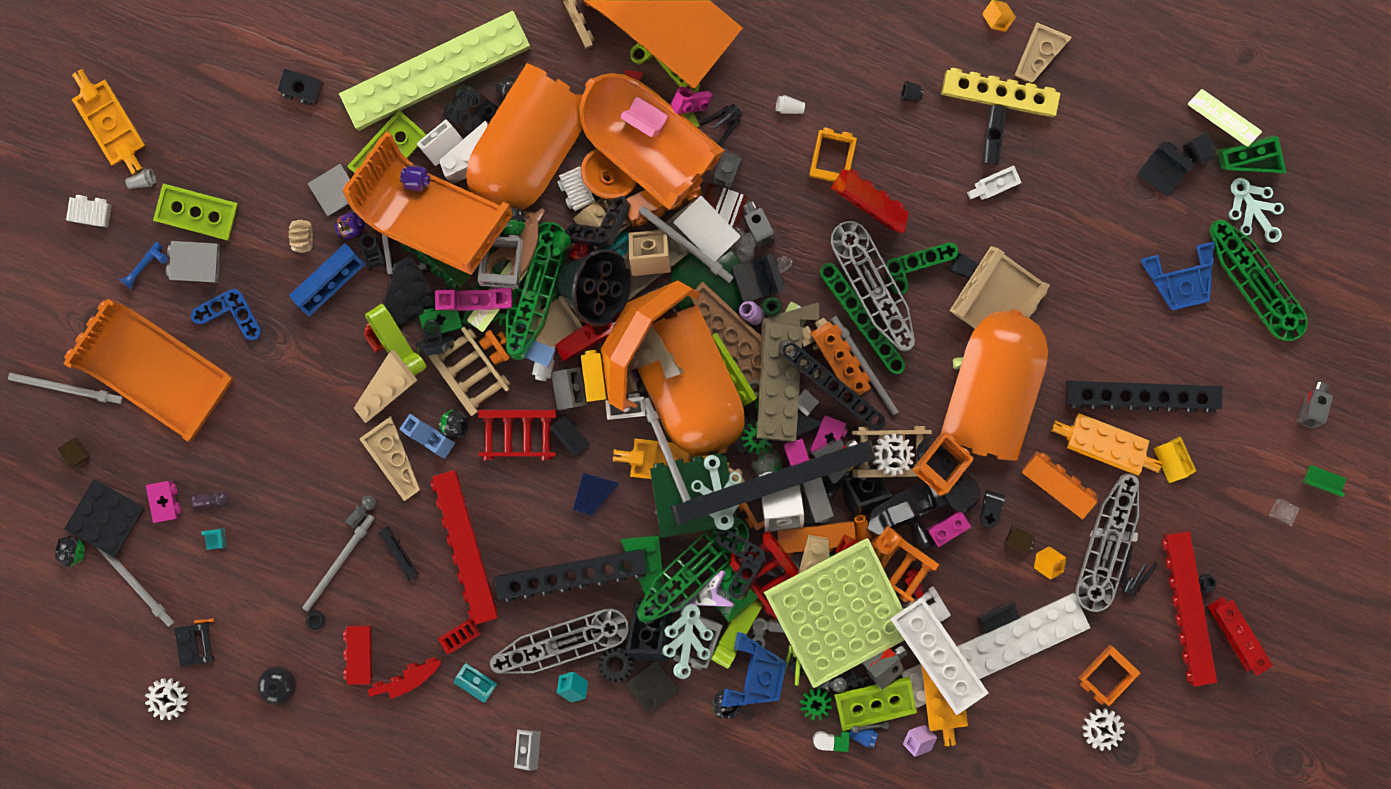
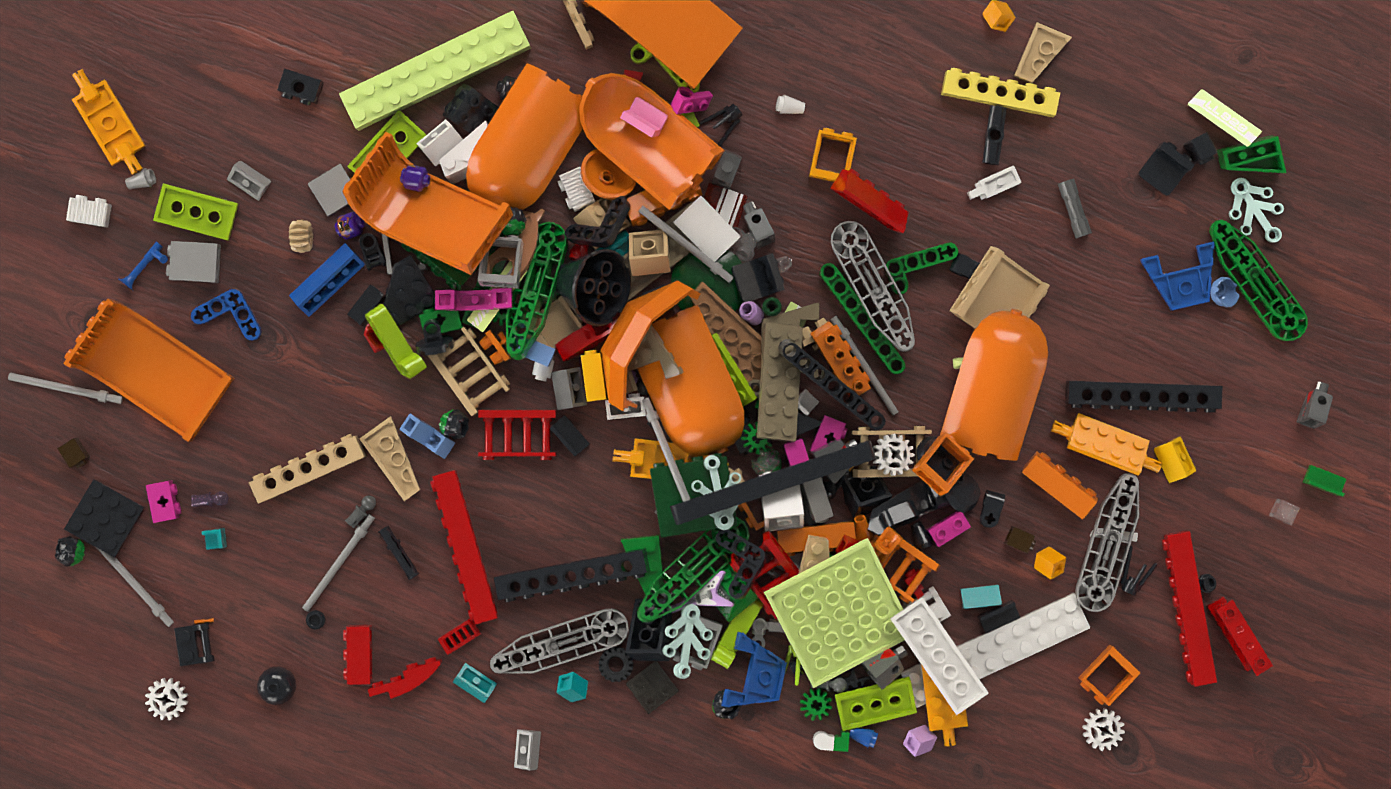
(248, 180): none -> light grey slope
(263, 492): none -> tan brick
(369, 300): none -> black panel
(387, 384): tan wing -> none
(560, 241): green cone -> none
(592, 493): clear blue wing -> none
(884, 724): dark grey hinge -> none
(911, 92): black hat -> none
(980, 596): none -> teal slope
(1074, 207): none -> dark grey axle
(1224, 292): none -> medium blue hair

